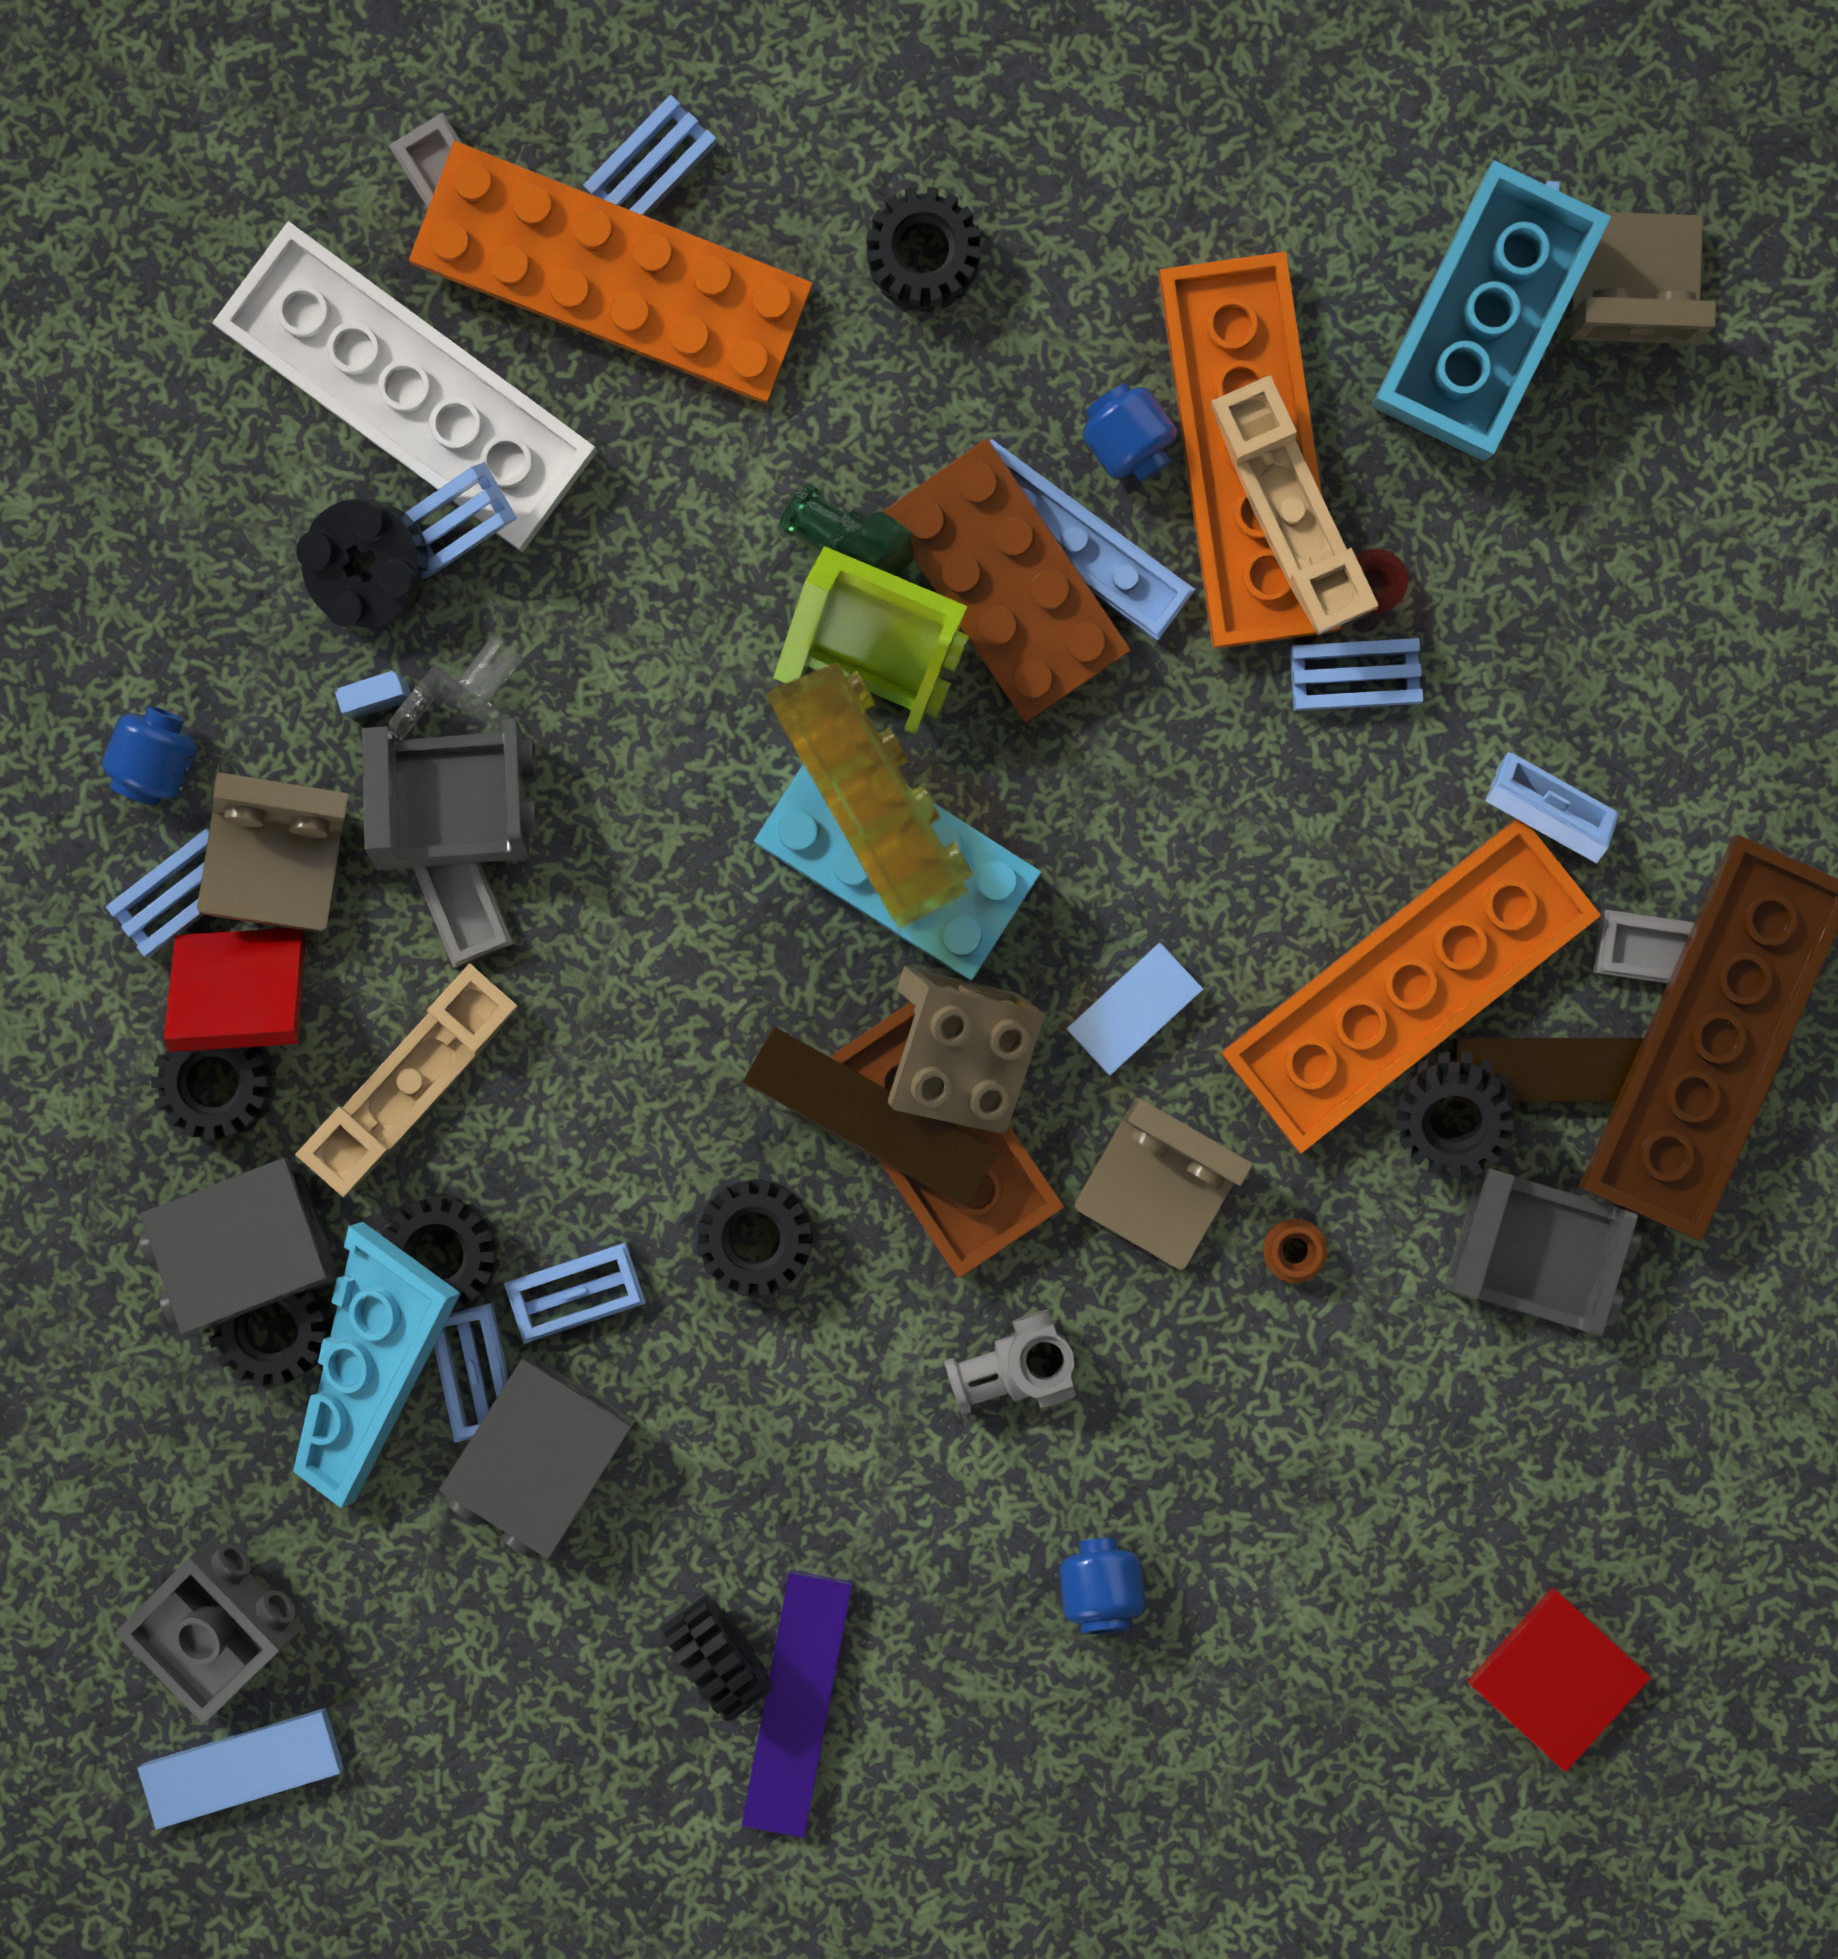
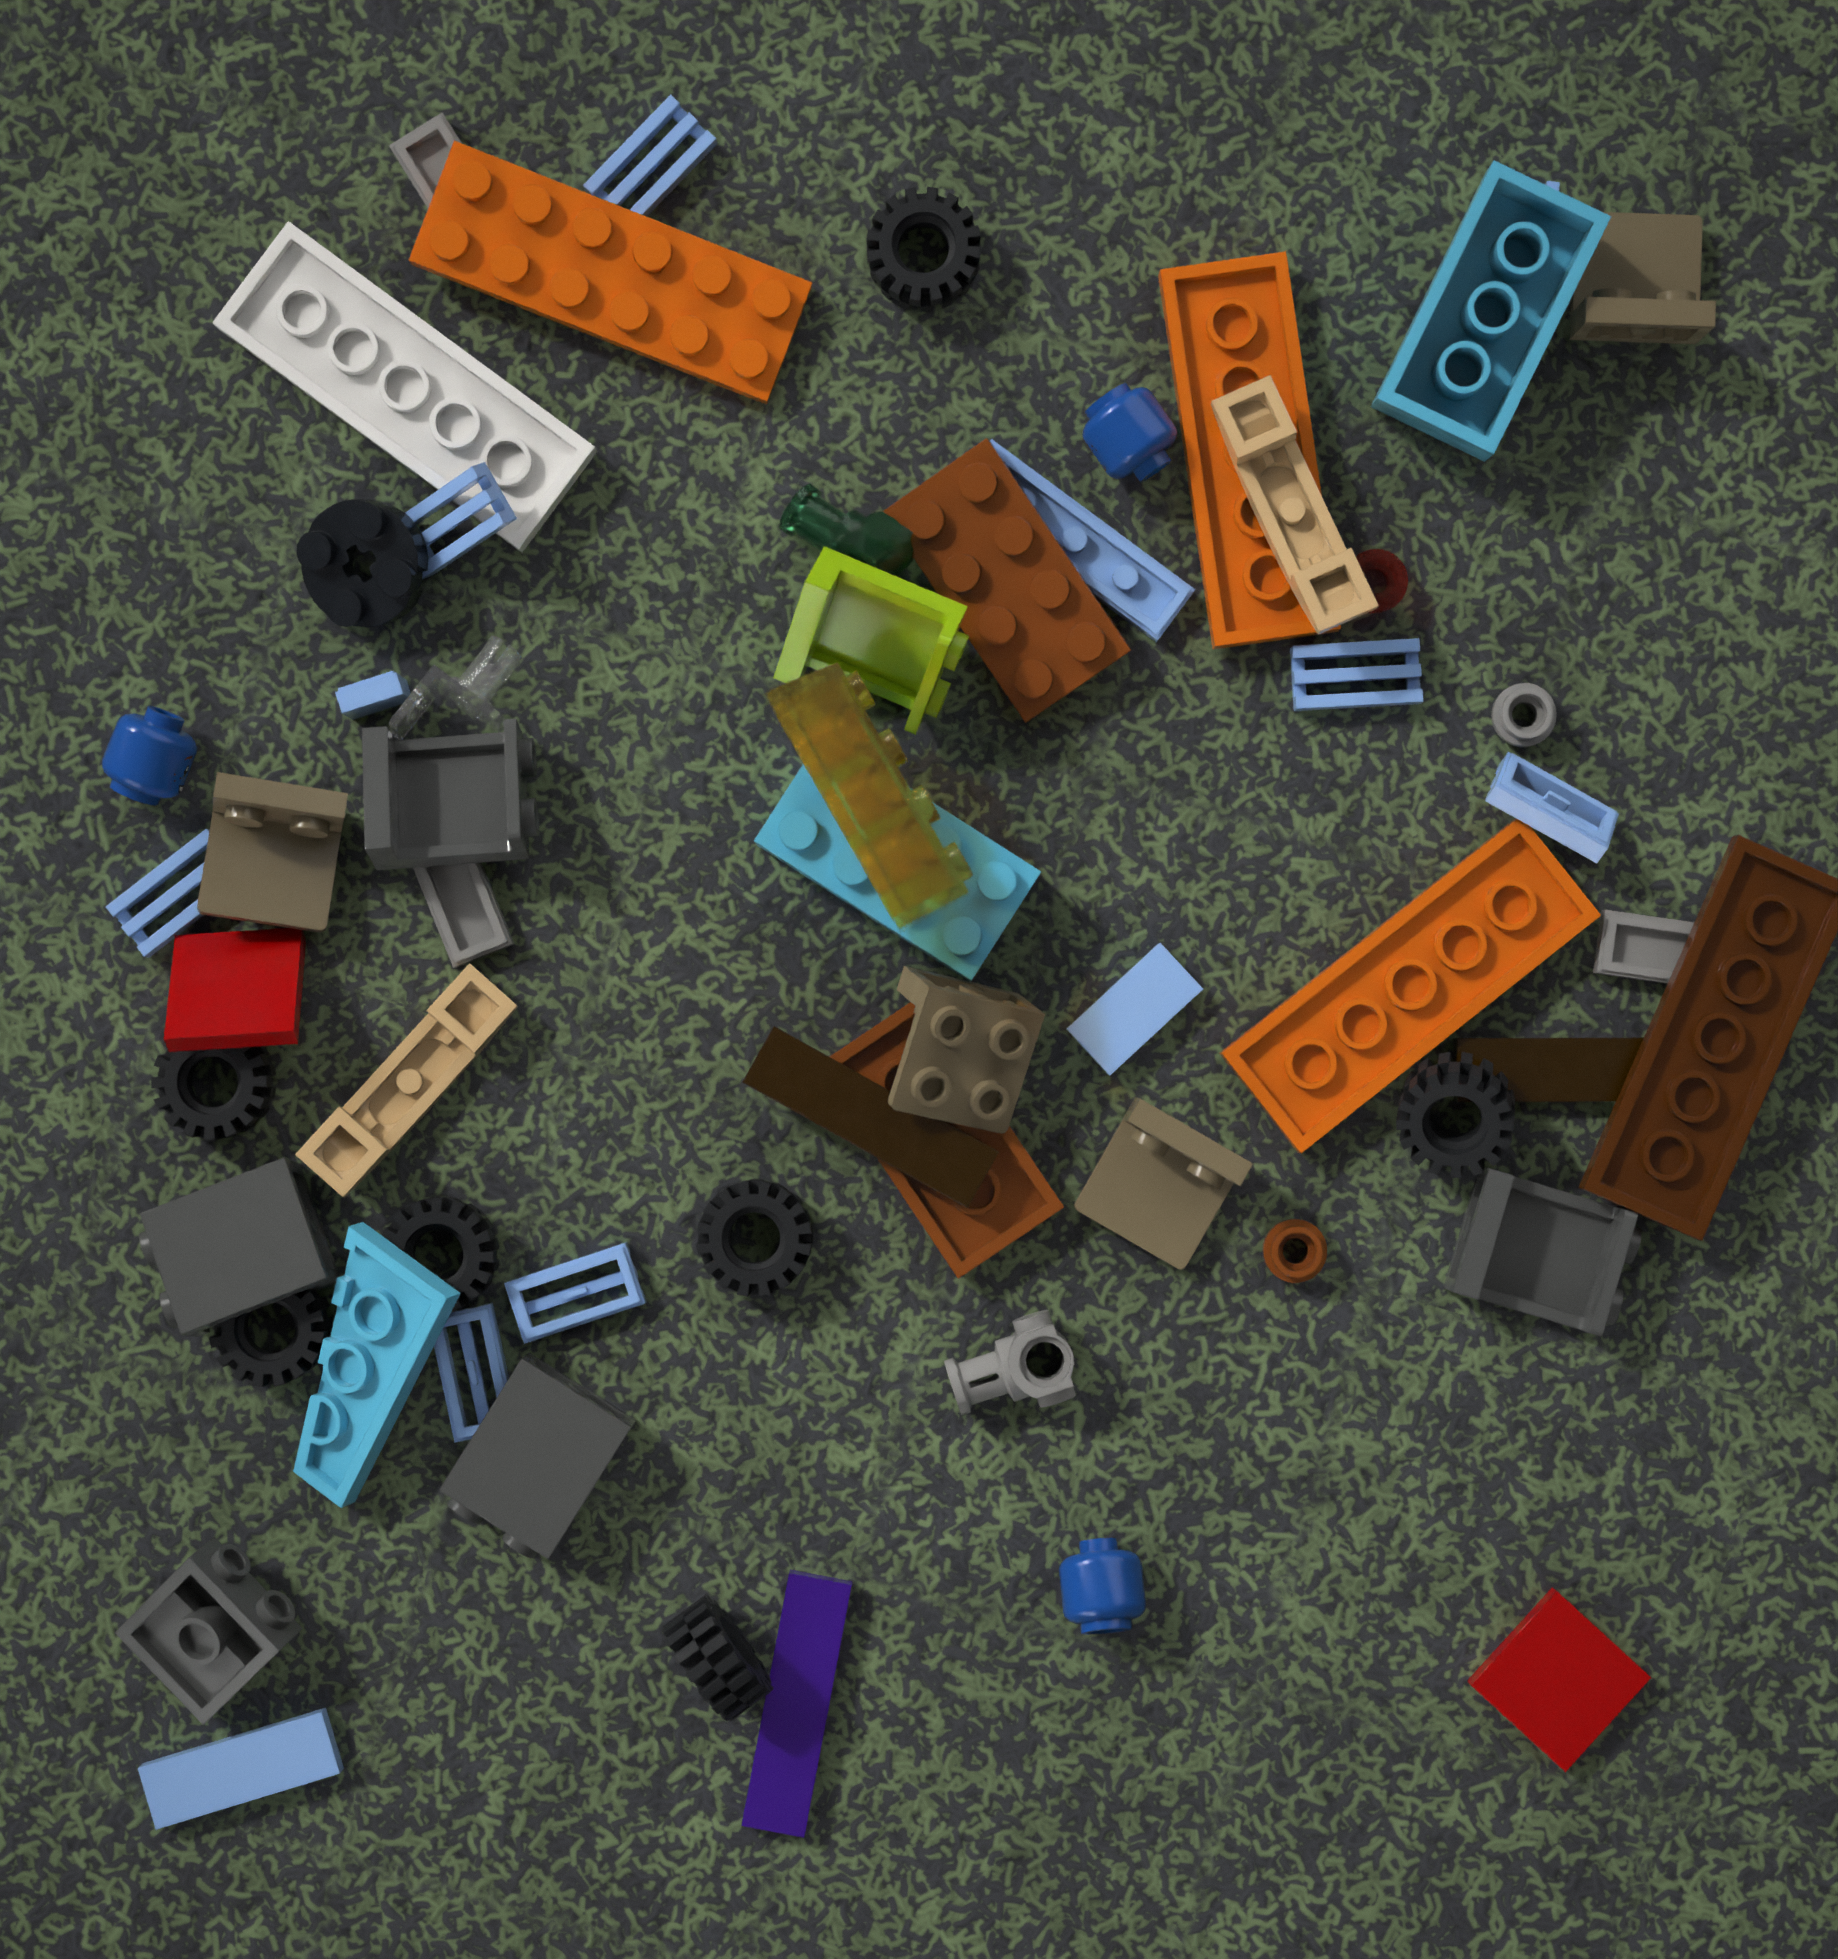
(1541, 705): none -> light grey plate

